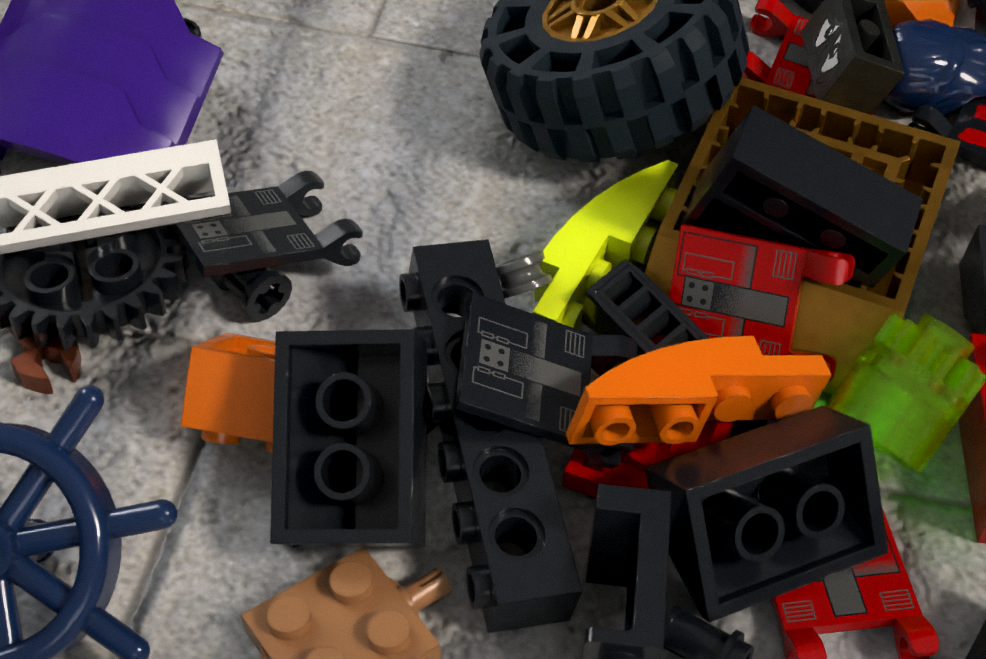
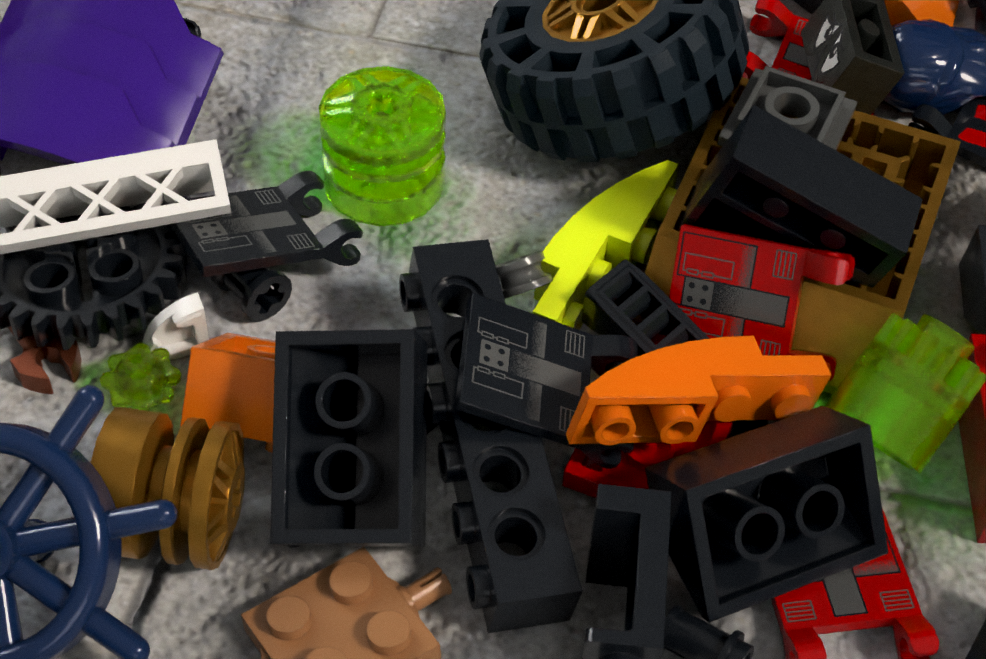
(140, 378): none -> clear neon green plant
(178, 327): none -> white tile
(196, 473): none -> pearl gold wheel
(383, 145): none -> clear neon green wheel
(818, 108): none -> dark grey piece

